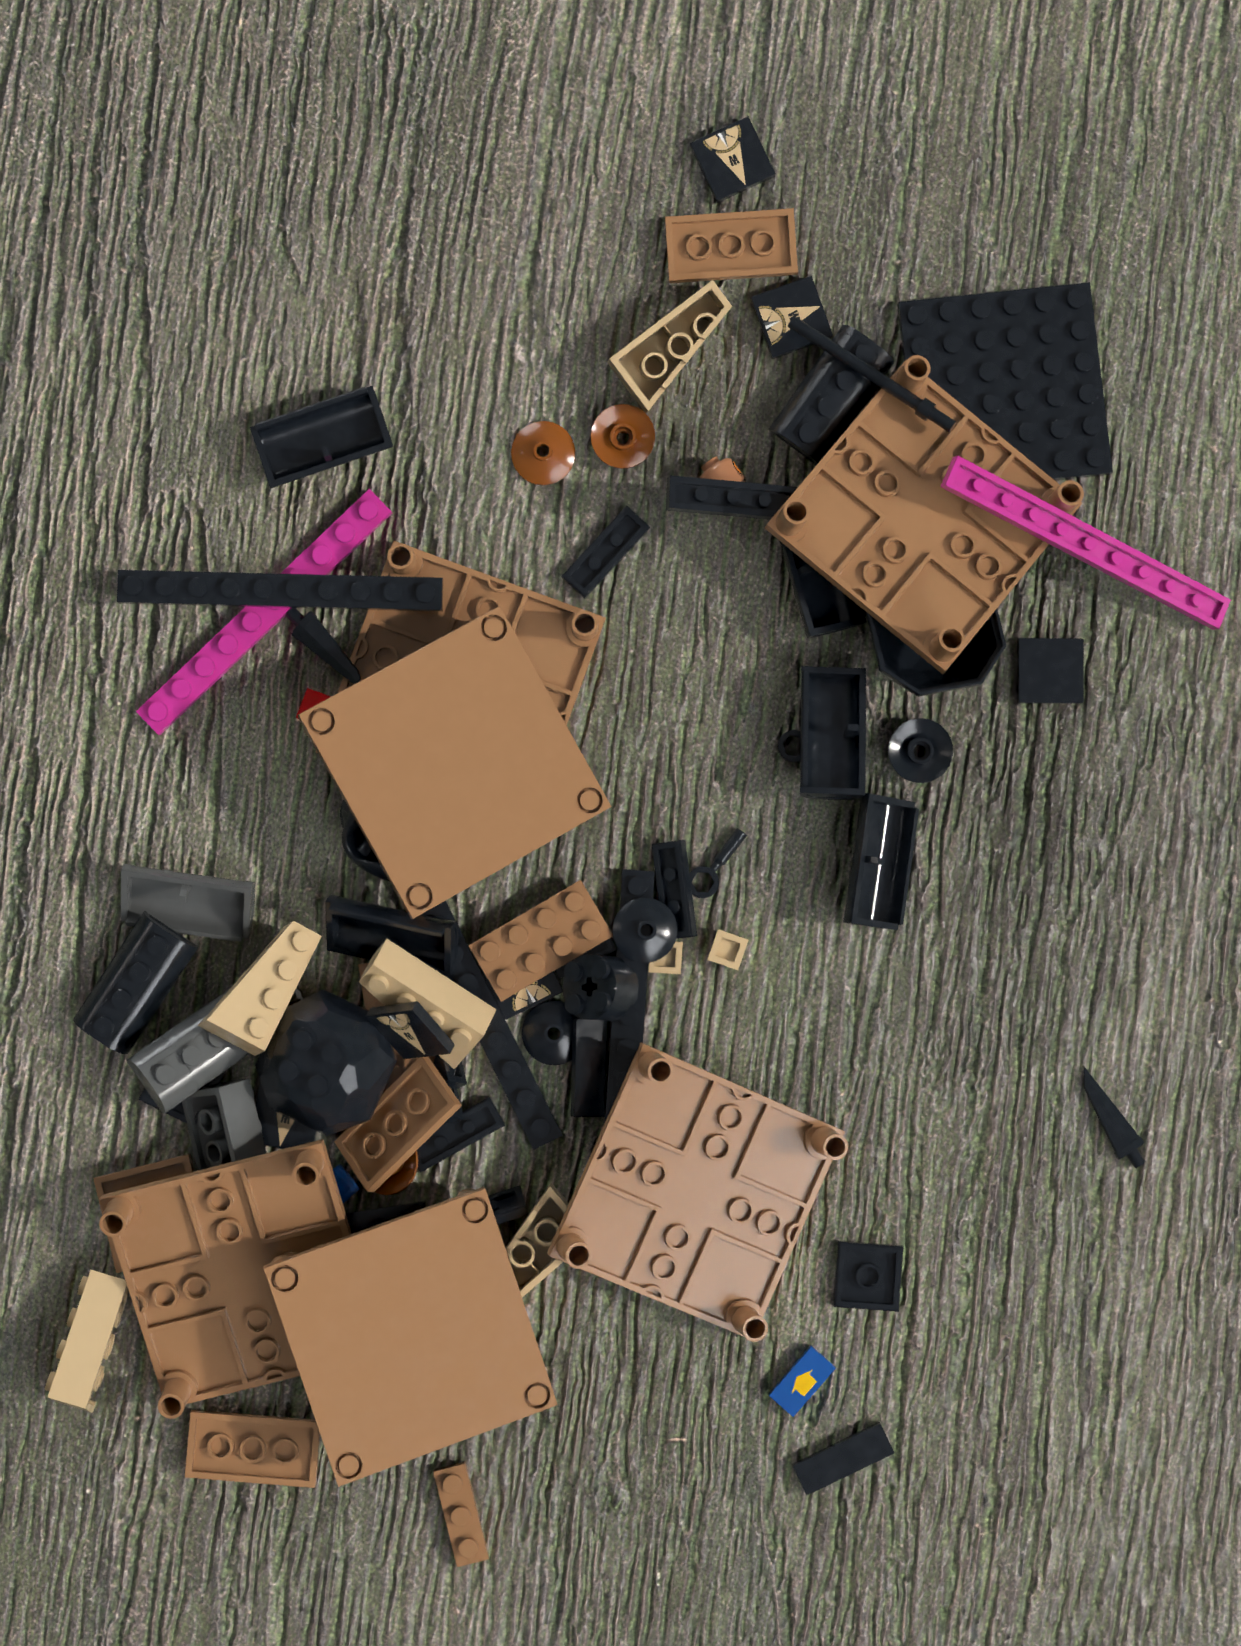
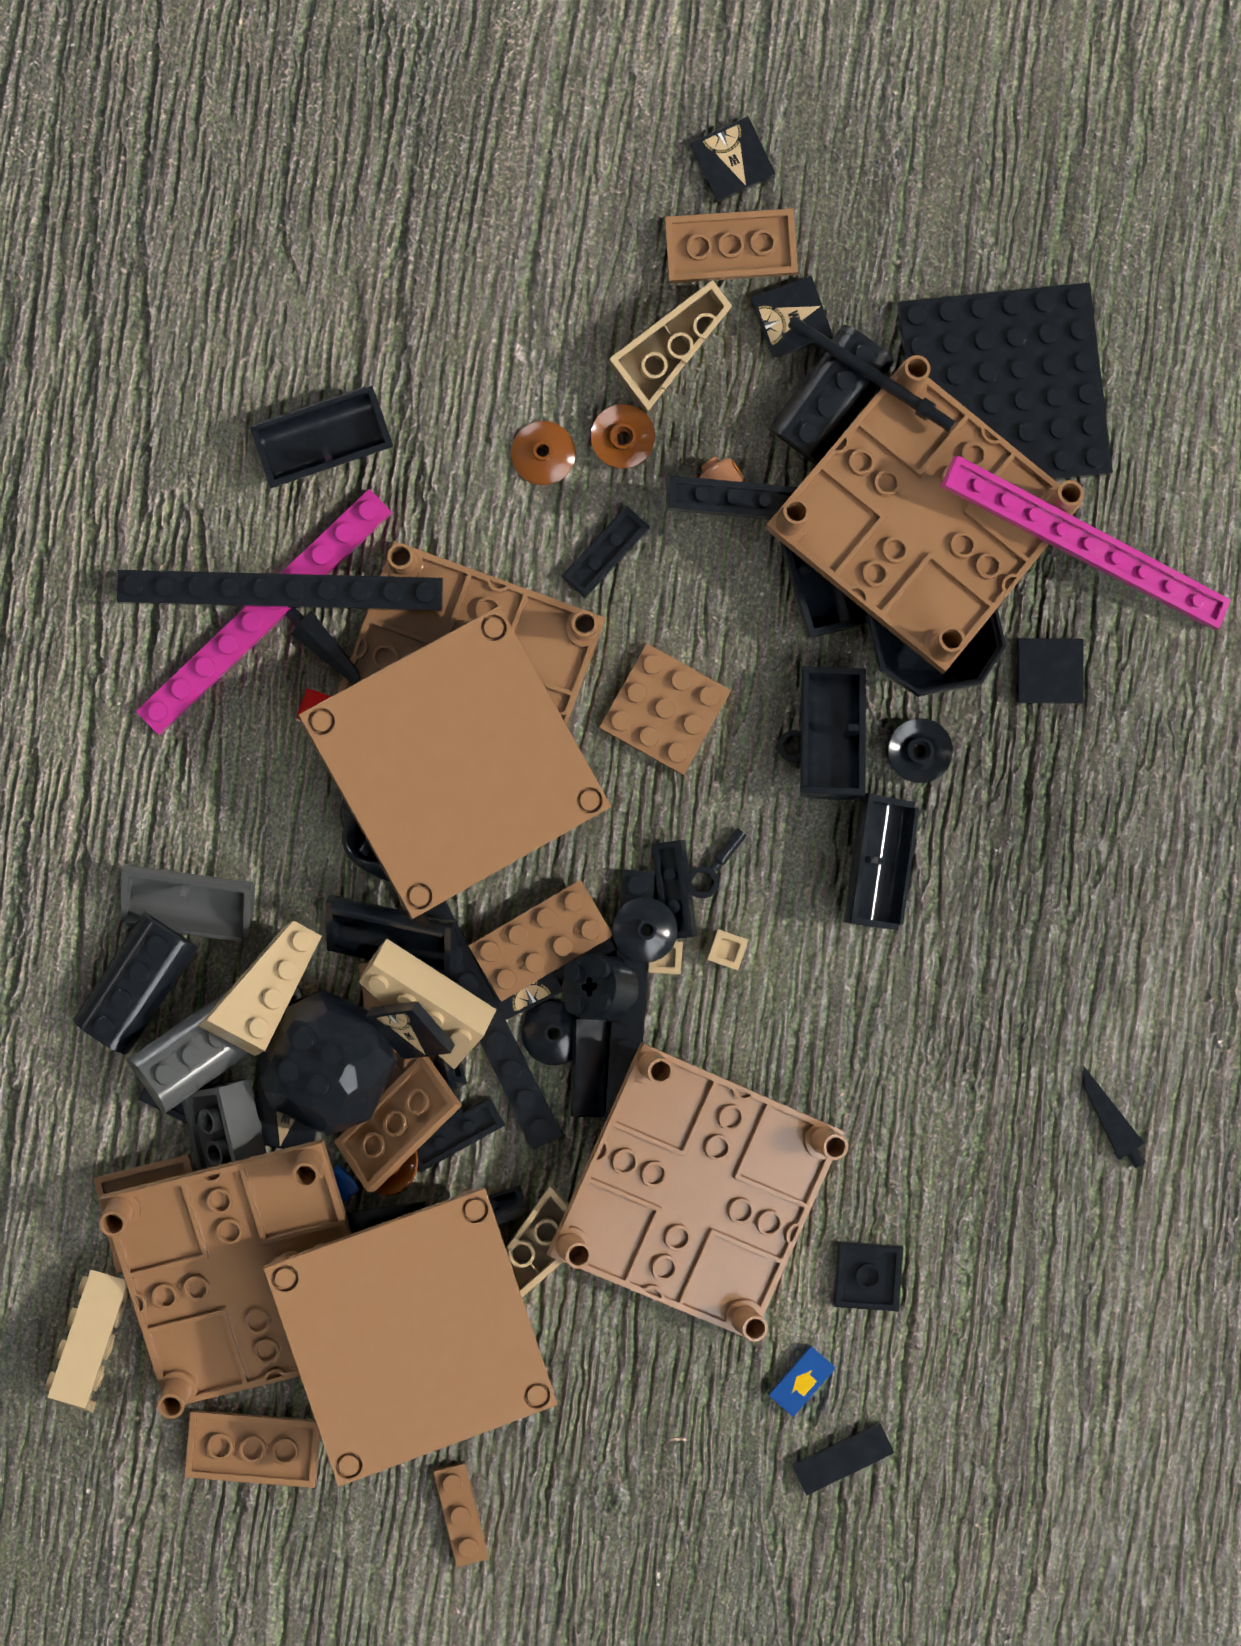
(665, 709): none -> medium nougat plate

